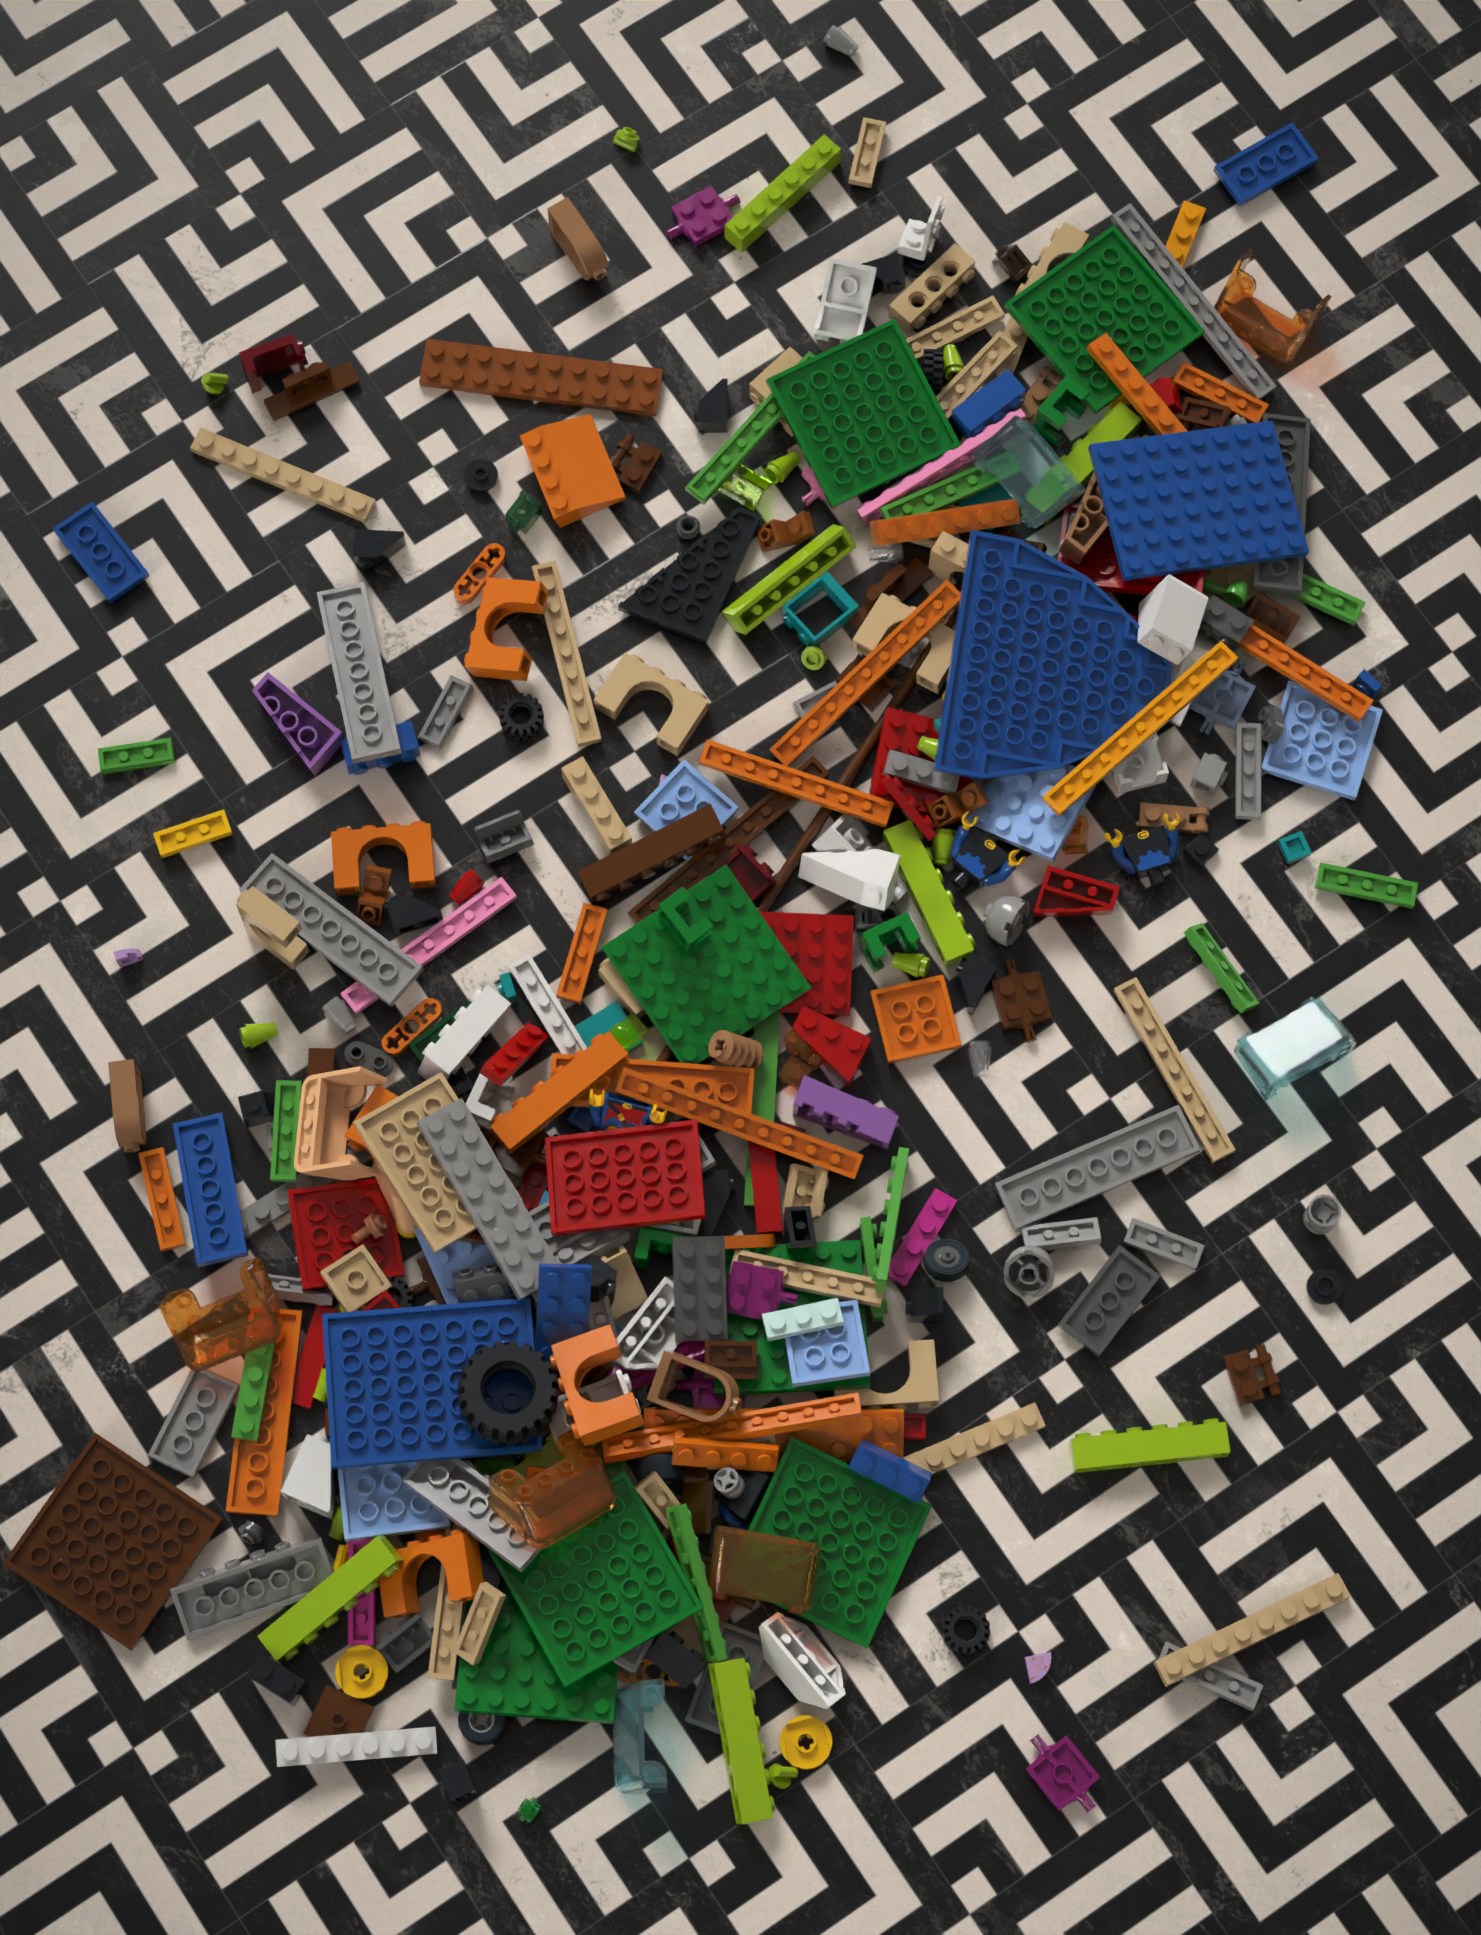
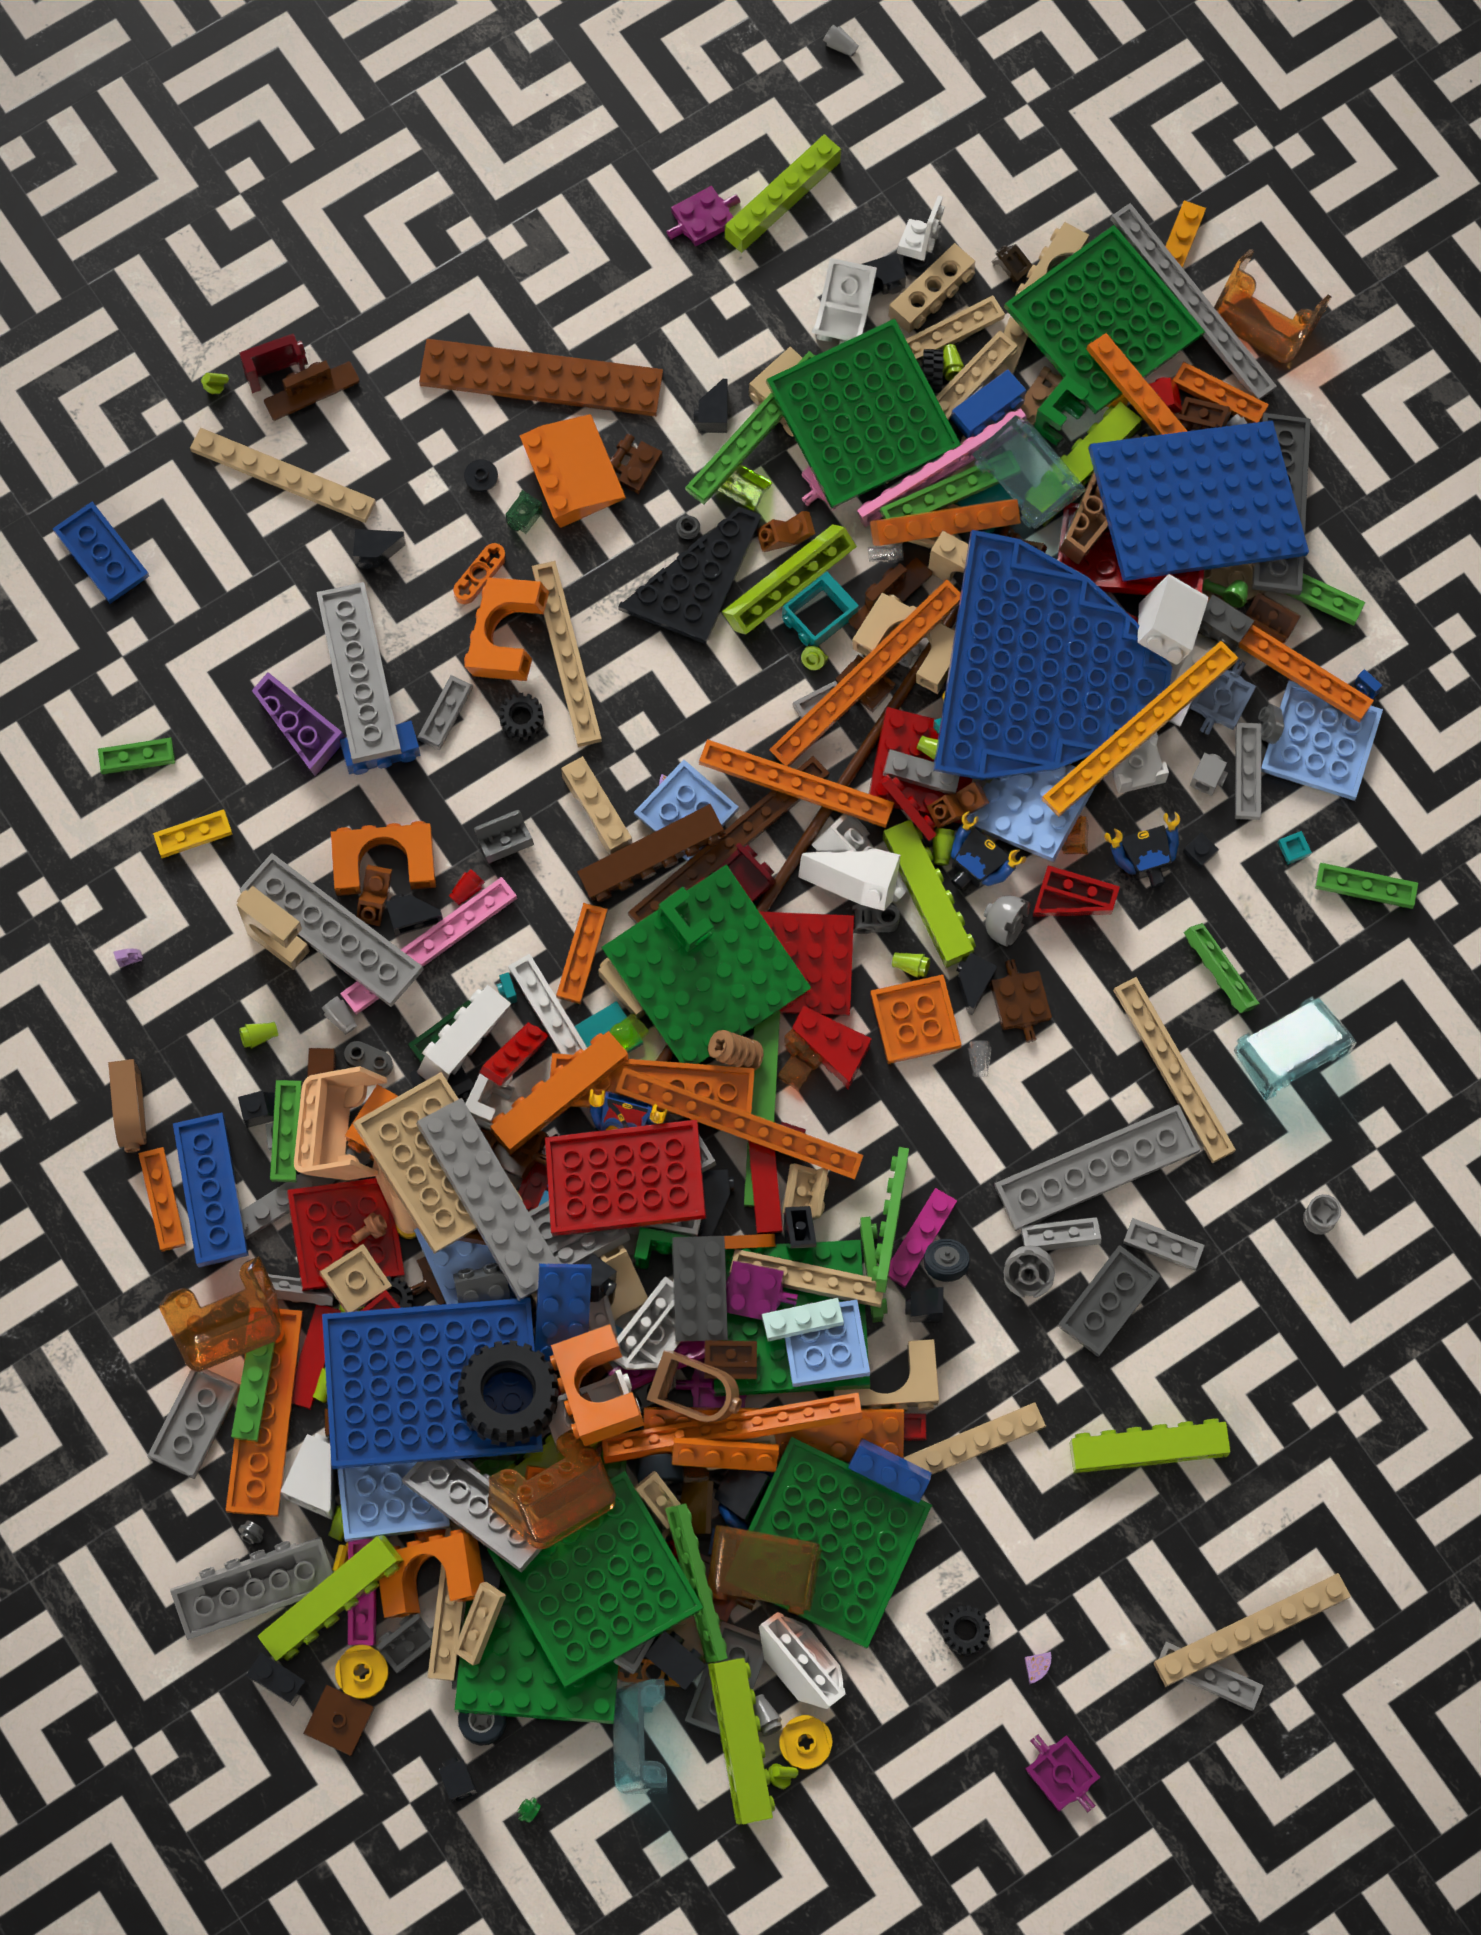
(113, 1541): reddish brown plate -> none
(356, 1746): white plate -> none
(419, 1009): orange beam -> none
(577, 240): medium nougat window -> none
(581, 1119): blue plate -> none
(627, 139): lime plate -> none
(634, 676): tan arch -> none
(726, 1477): light grey wheel -> none
(768, 1717): none -> light grey cone
(781, 467): lime cone -> none
(844, 1113): medium lavender wedge -> none
(867, 152): tan plate -> none
(882, 935): green panel -> none
(1152, 816): medium nougat plate -> none
(1244, 1377): reddish brown plate -> none
(1265, 164): blue plate -> none
(1324, 1286): black piece -> none

